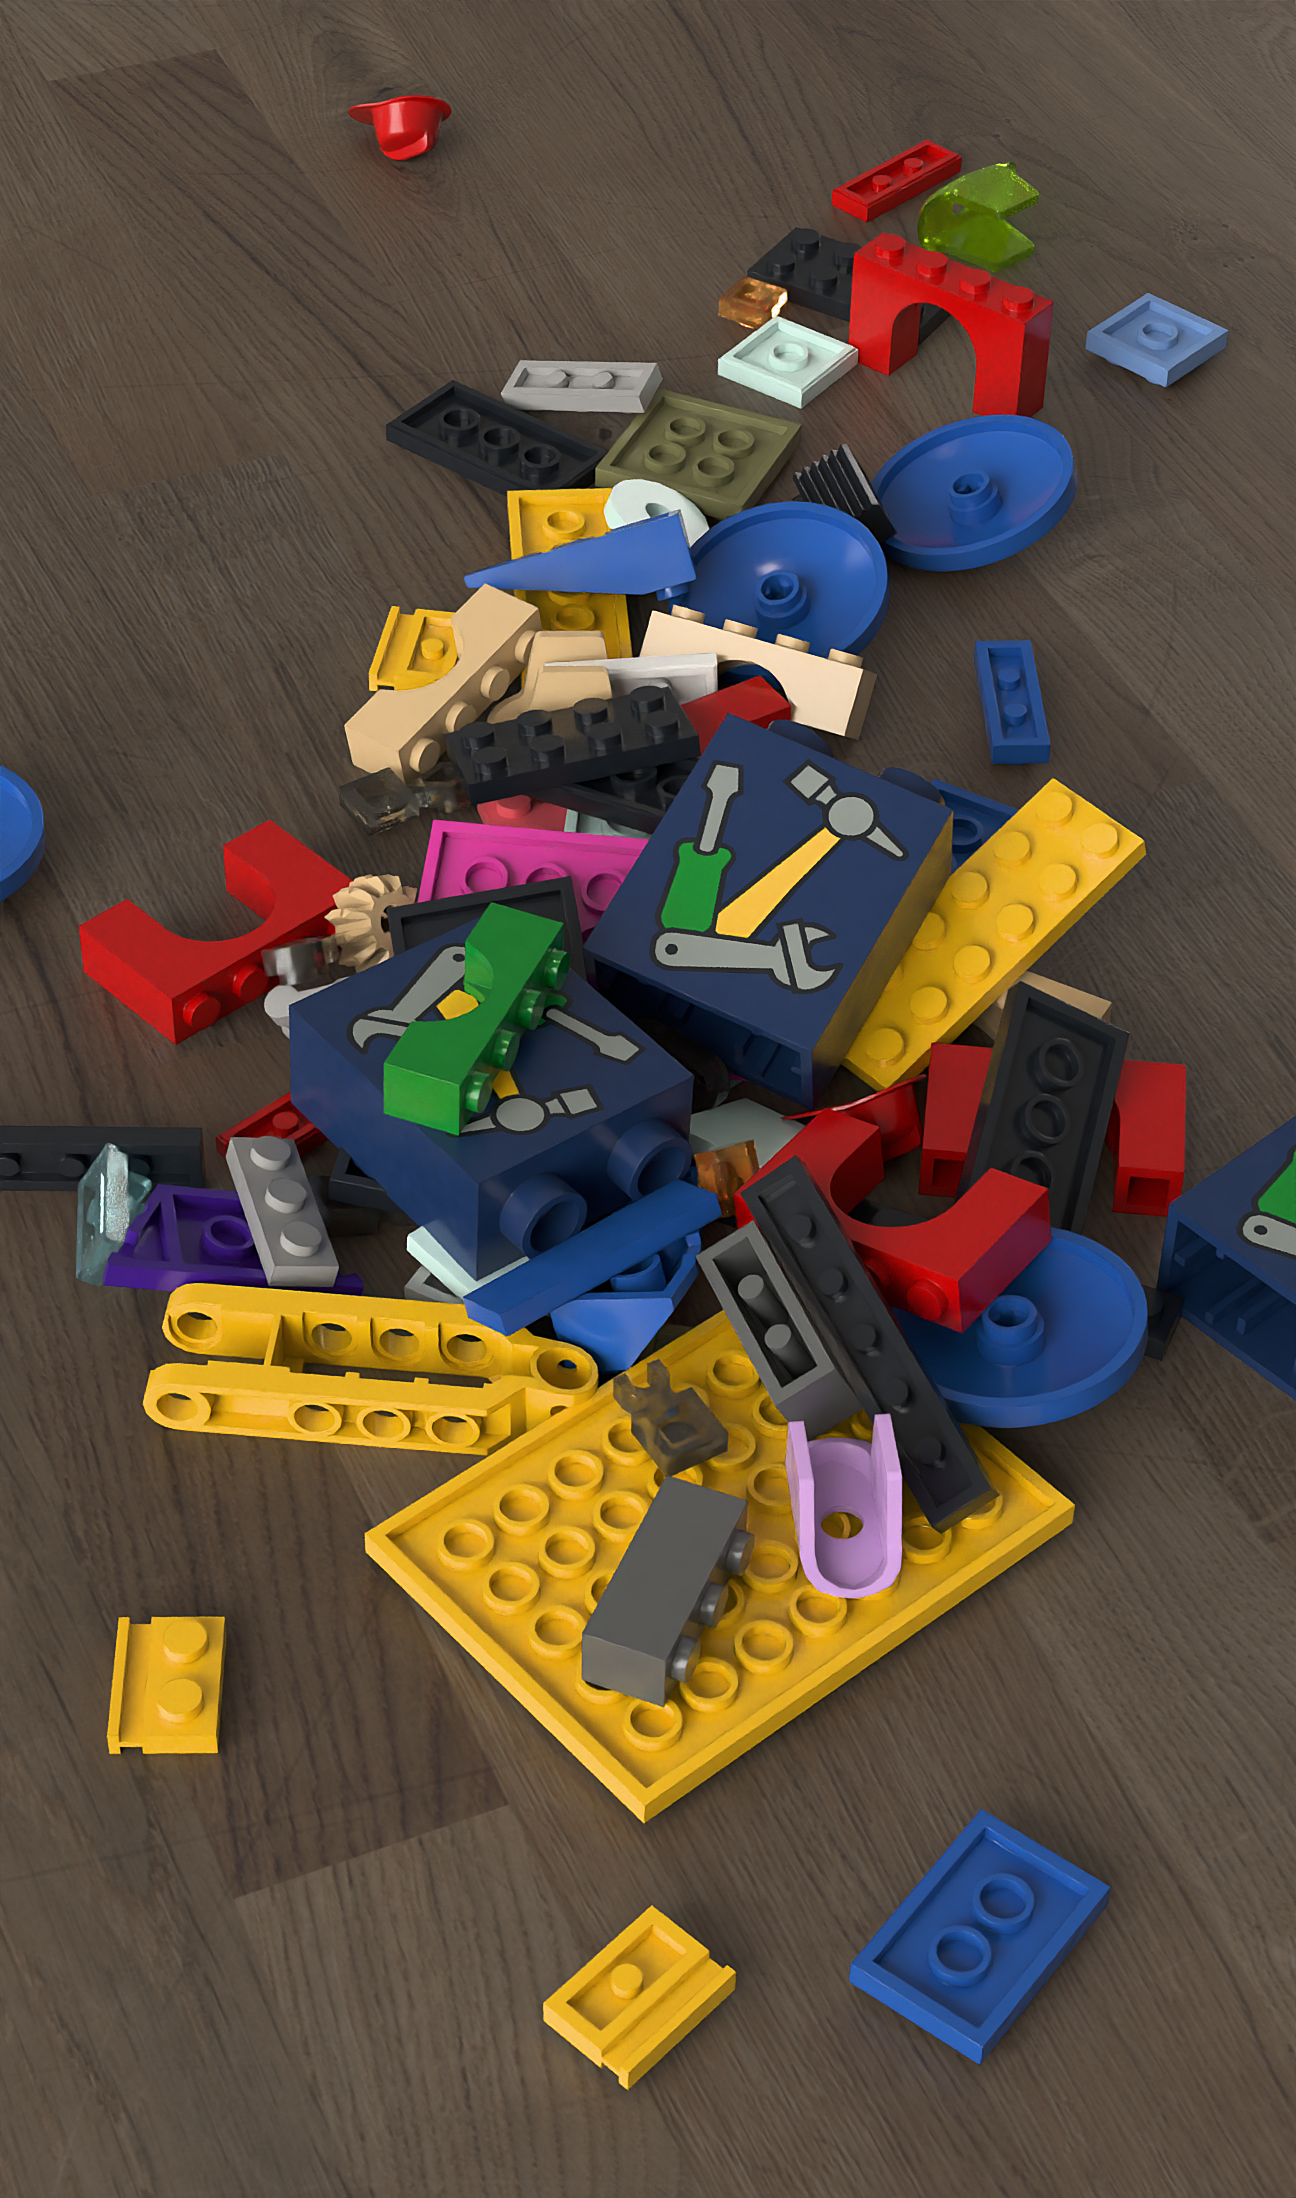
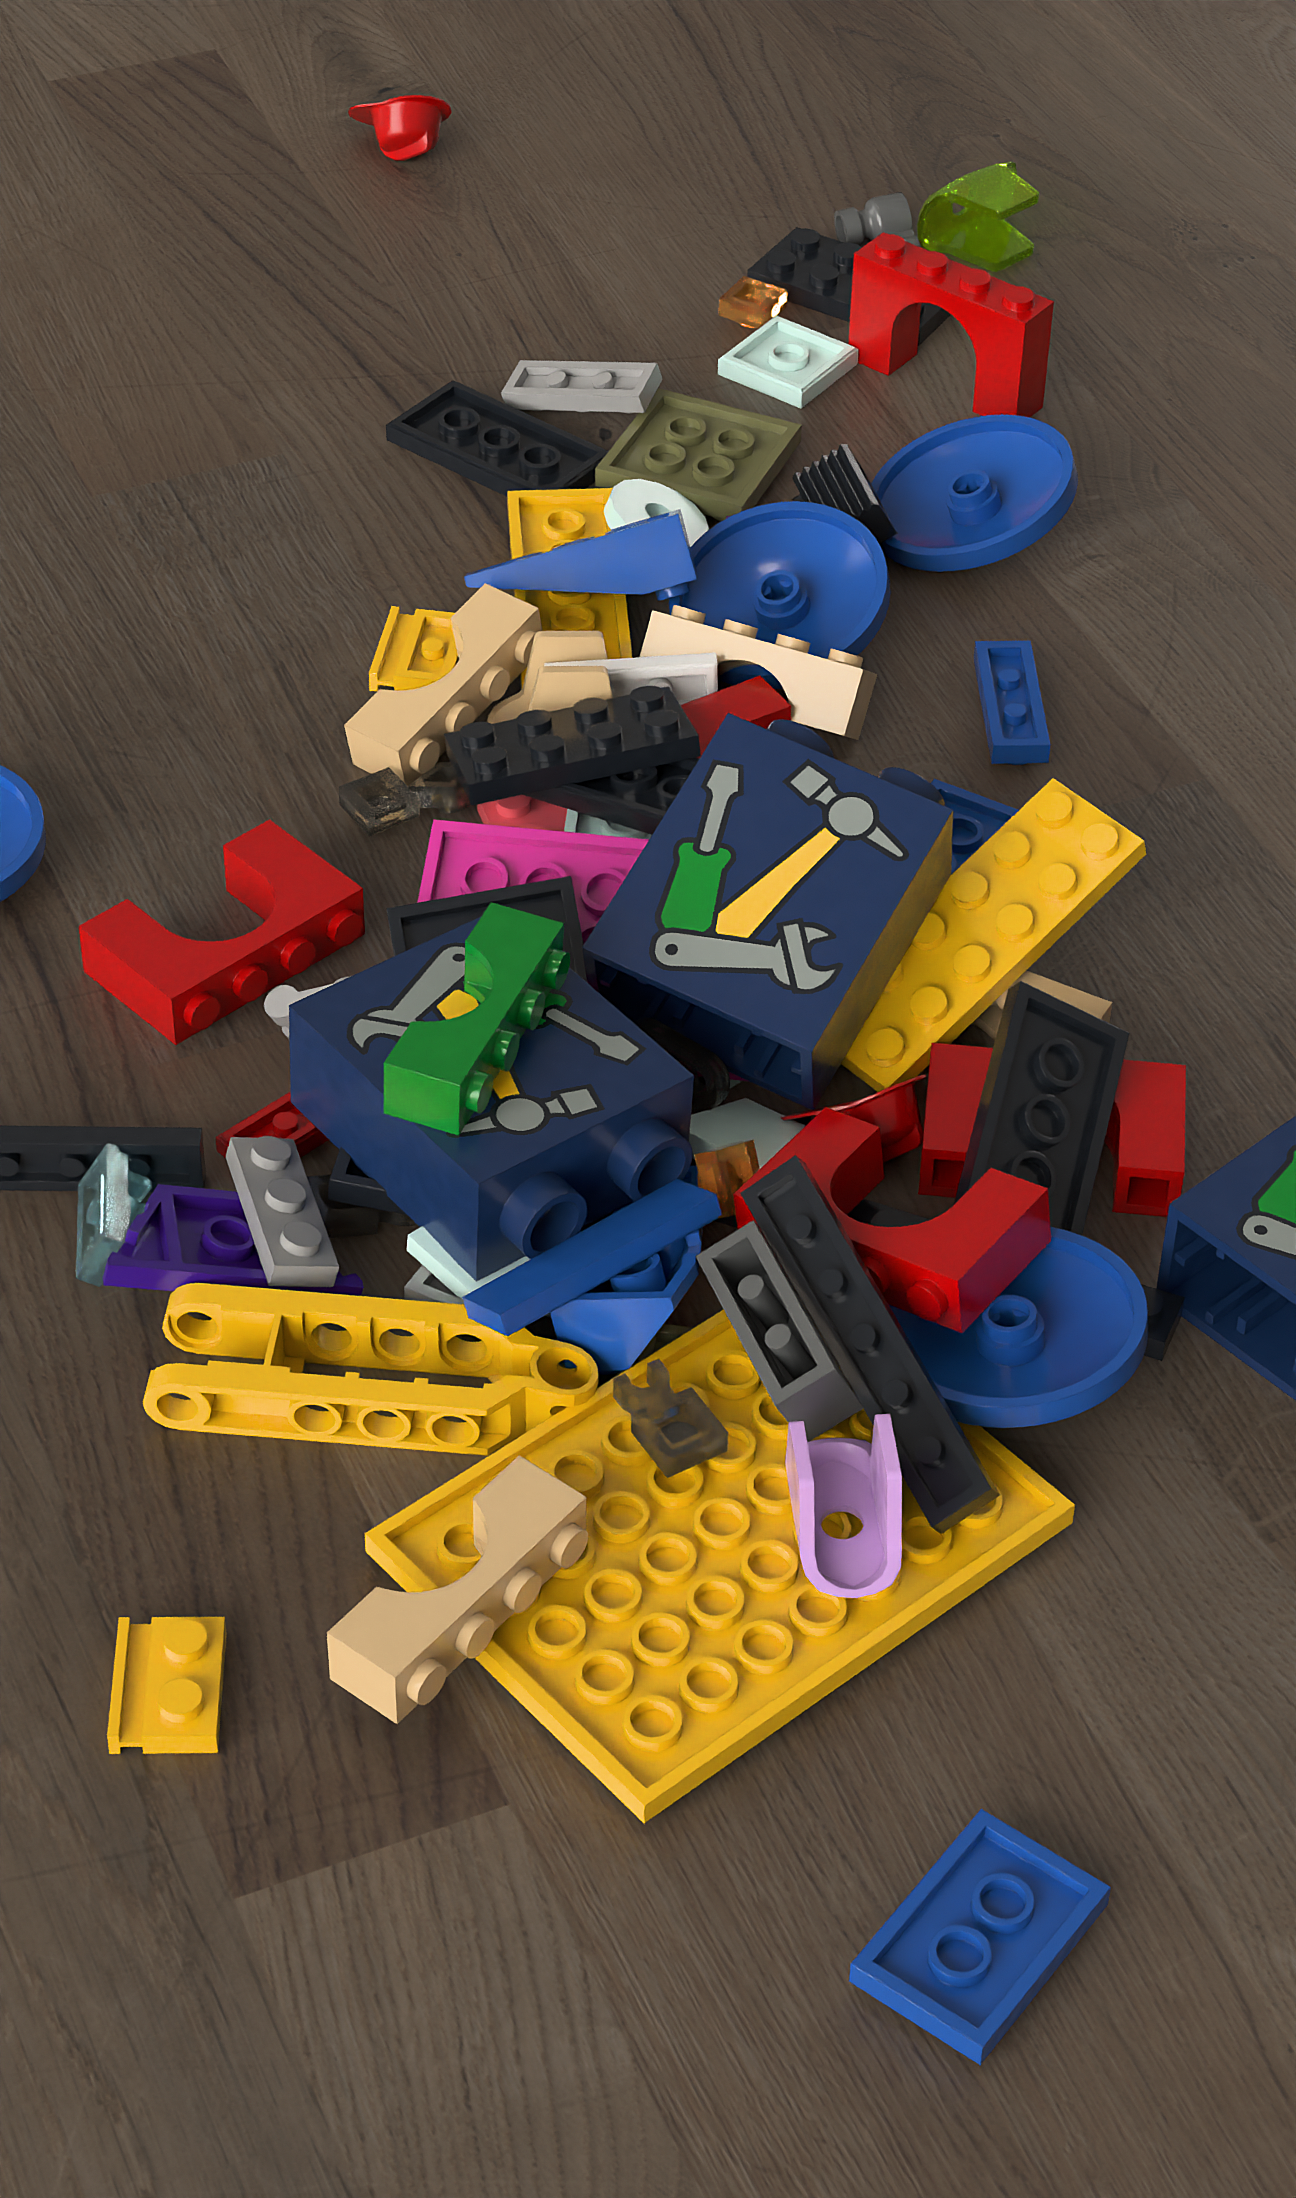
(300, 959): clear smoke plate -> none
(363, 919): tan gear -> none
(405, 1644): none -> tan arch
(639, 1996): yellow plate -> none
(667, 1592): dark grey brick -> none
(880, 214): none -> dark grey piece
(896, 180): red tile -> none
(1156, 340): medium blue plate -> none

